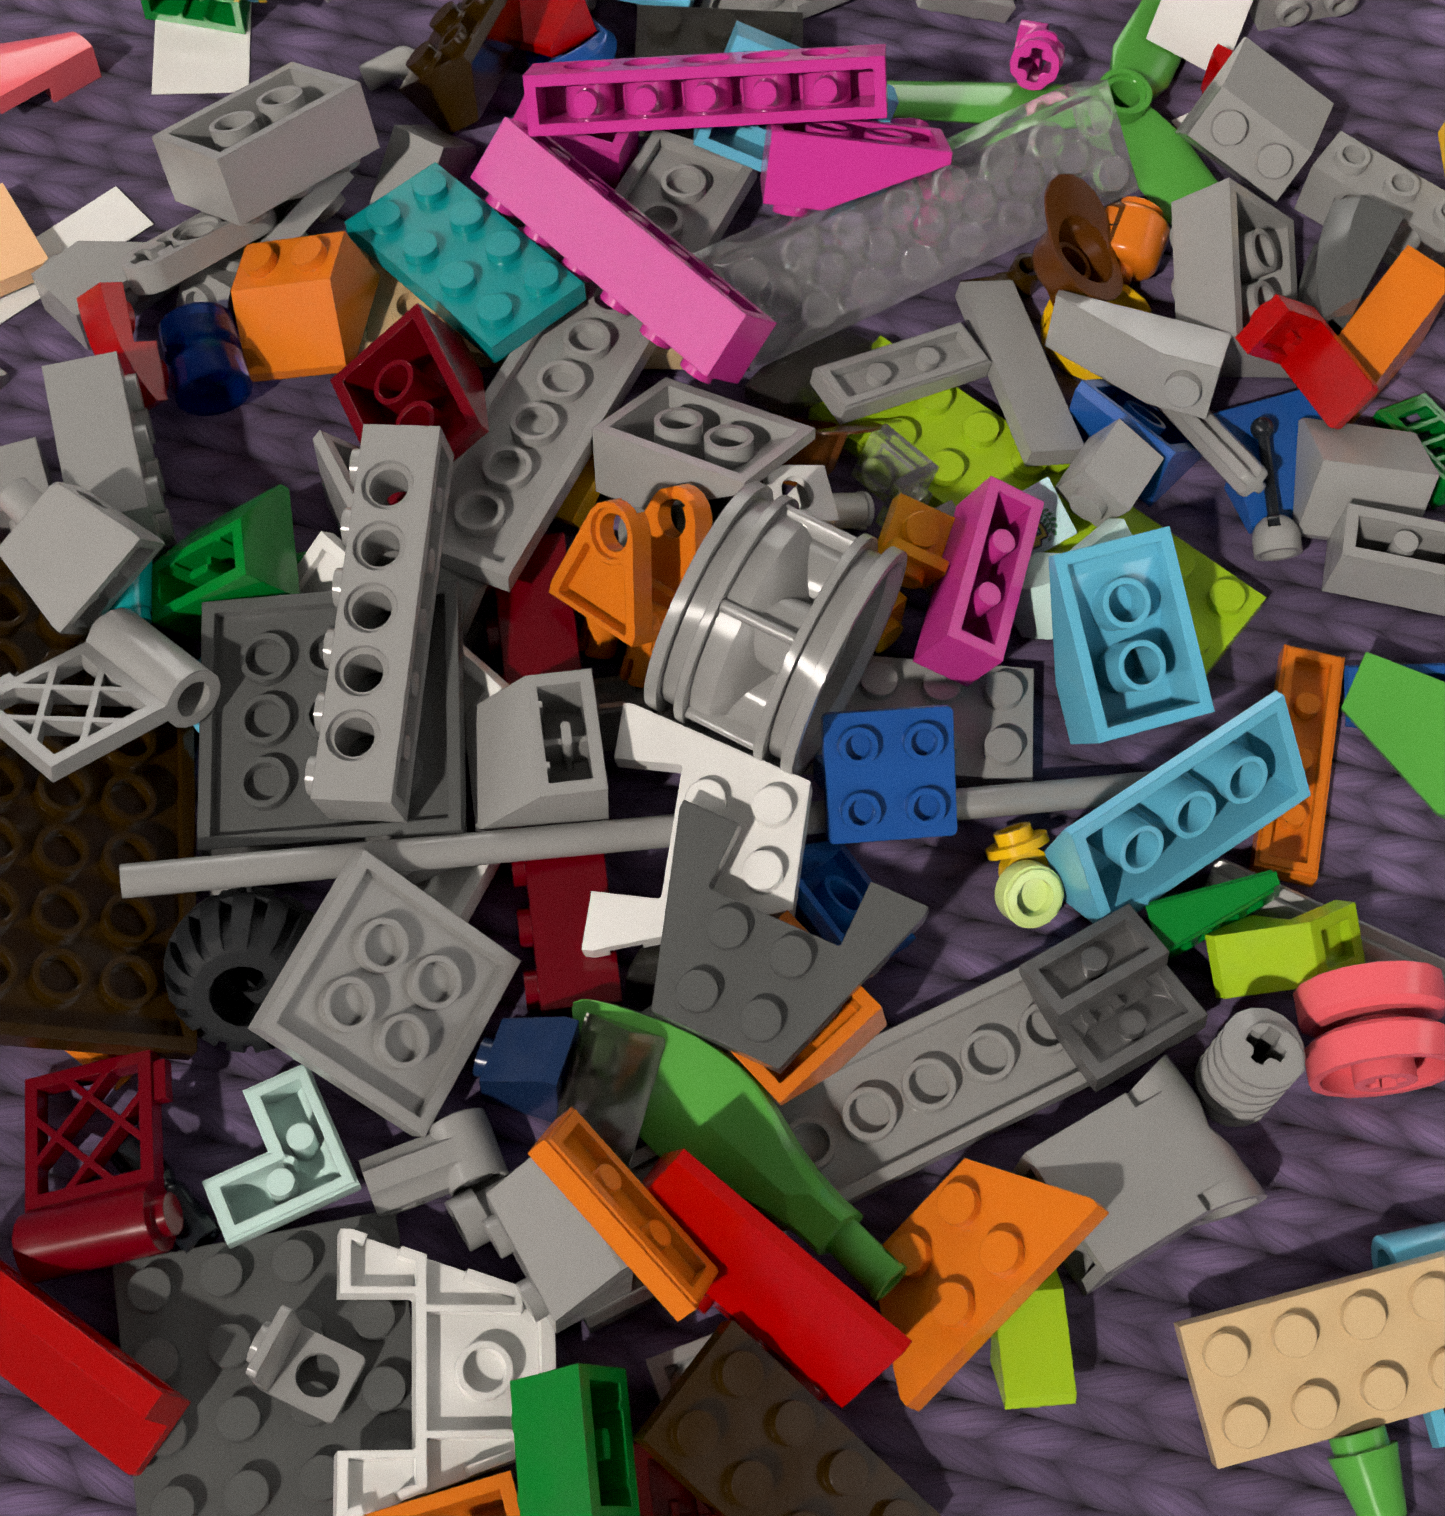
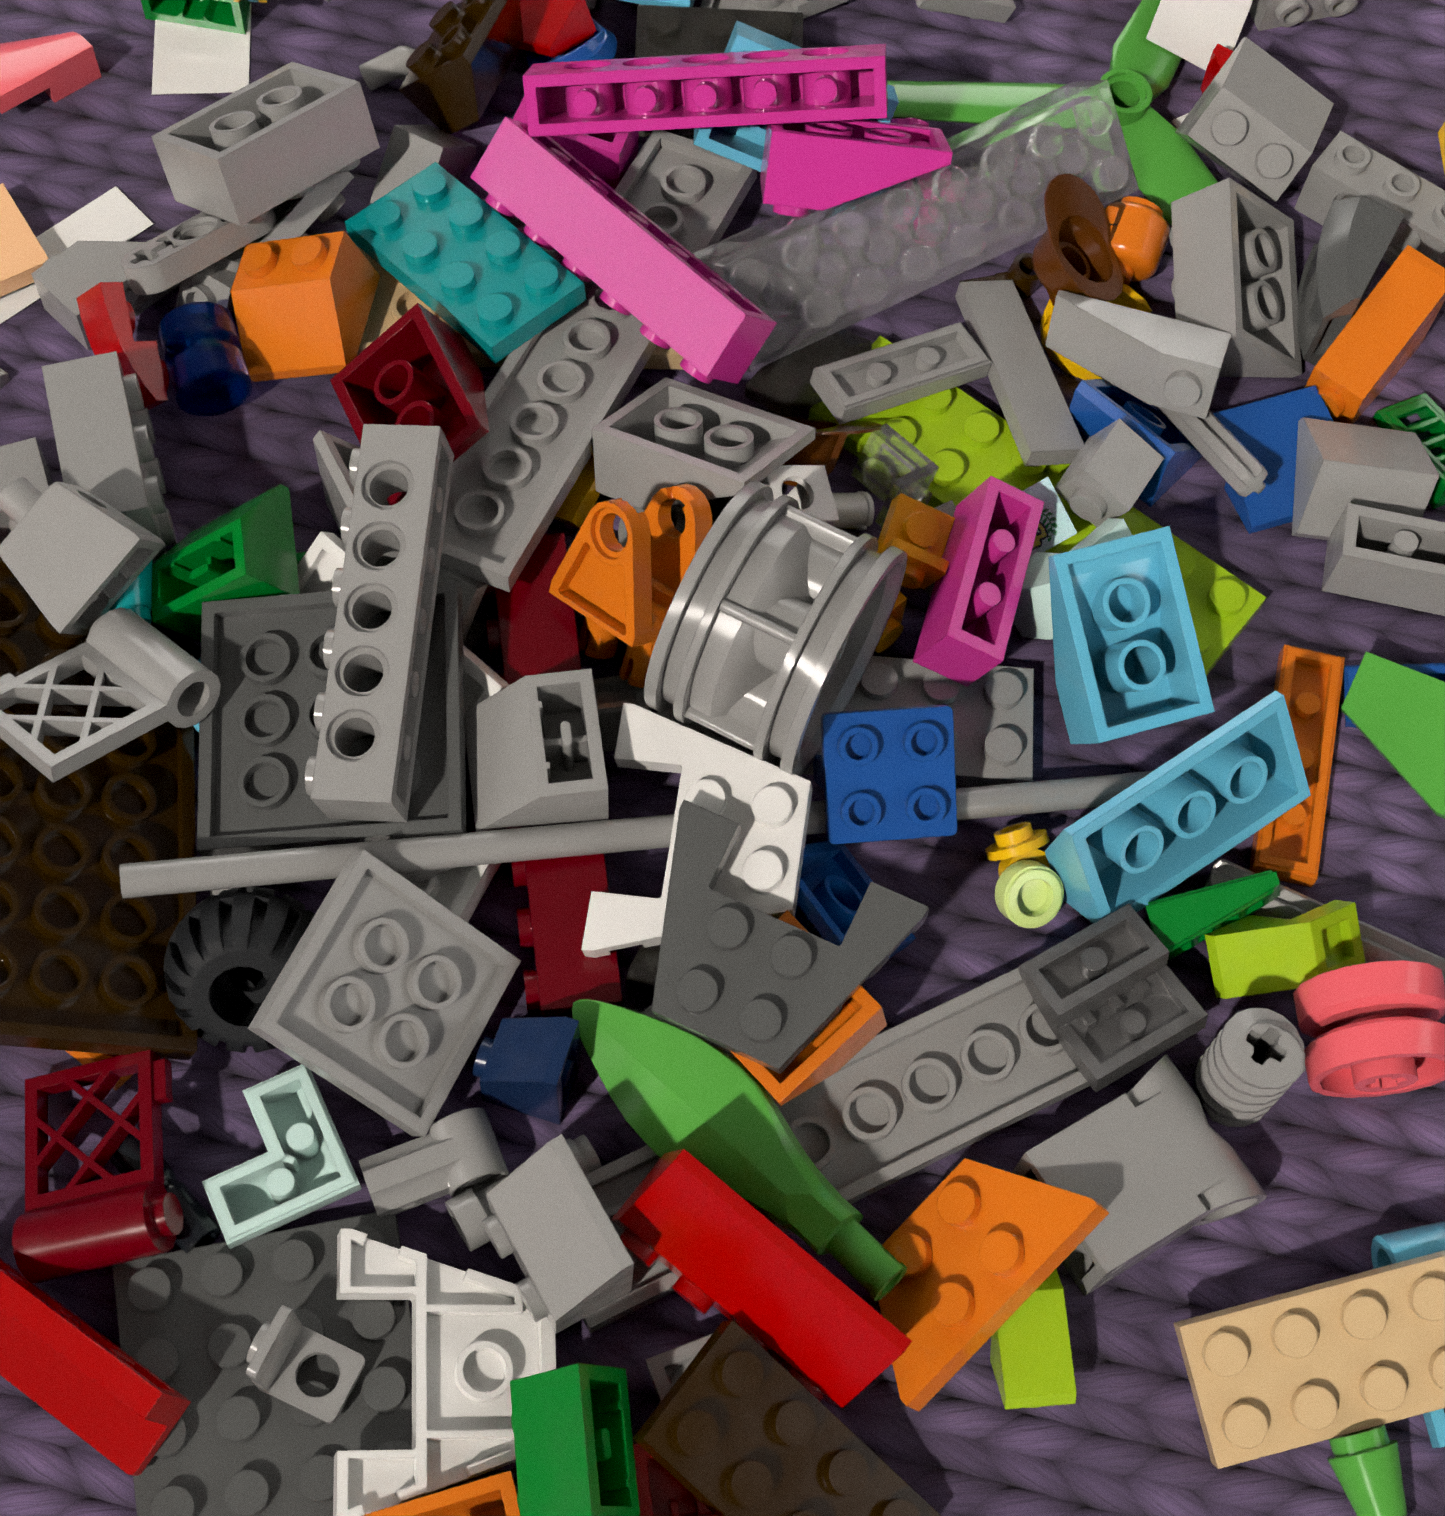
(612, 1080): clear smoke slope -> none
(624, 1213): orange tile -> none
(1032, 46): dark pink connector -> none
(1275, 535): hinge -> none
(1311, 356): red bracket -> none

